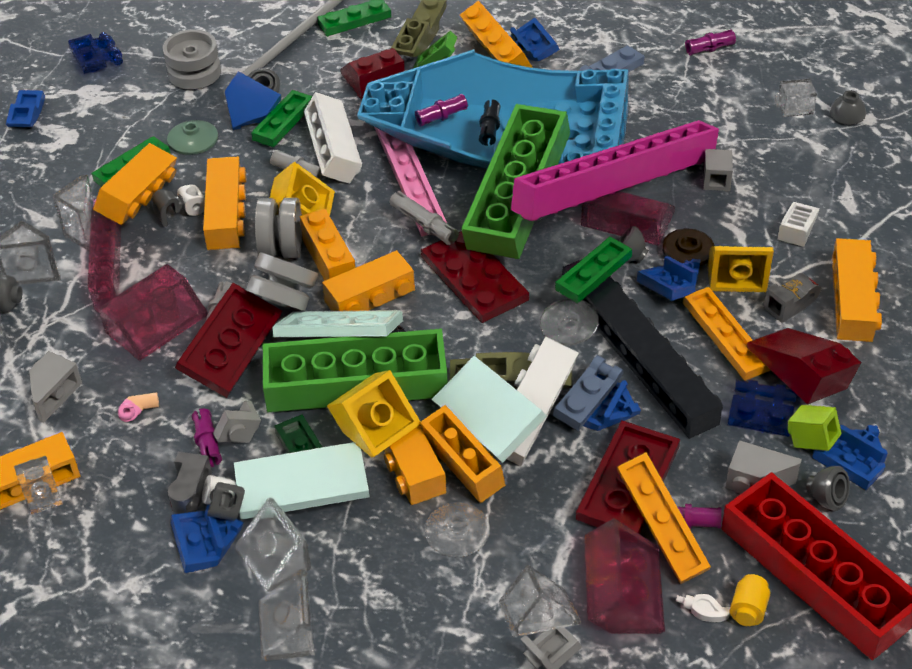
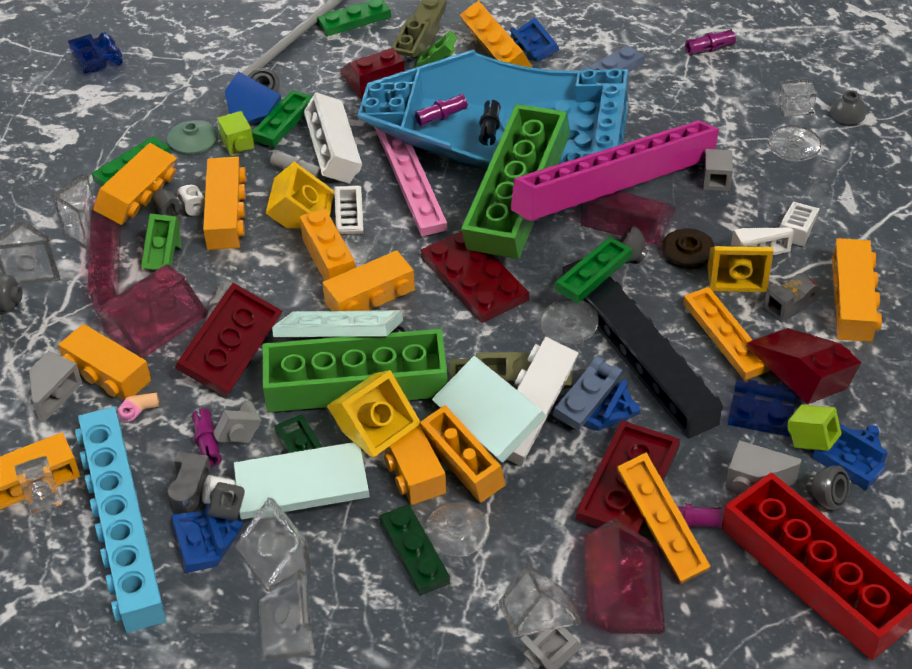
(26, 109): blue slope -> none
(105, 362): none -> light orange brick
(121, 521): none -> medium azure brick
(161, 241): none -> bright green slope
(192, 59): light grey wheel -> none
(235, 132): none -> lime brick
(278, 227): light grey wheel -> none
(281, 282): light grey wheel -> none
(349, 194): none -> white slope
(415, 549): none -> dark green plate
(431, 222): light grey pin -> none
(673, 279): blue slope -> none
(705, 607): white piece -> none
(750, 600): yellow brick -> none
(759, 236): none -> white slope
(794, 143): none -> clear dish

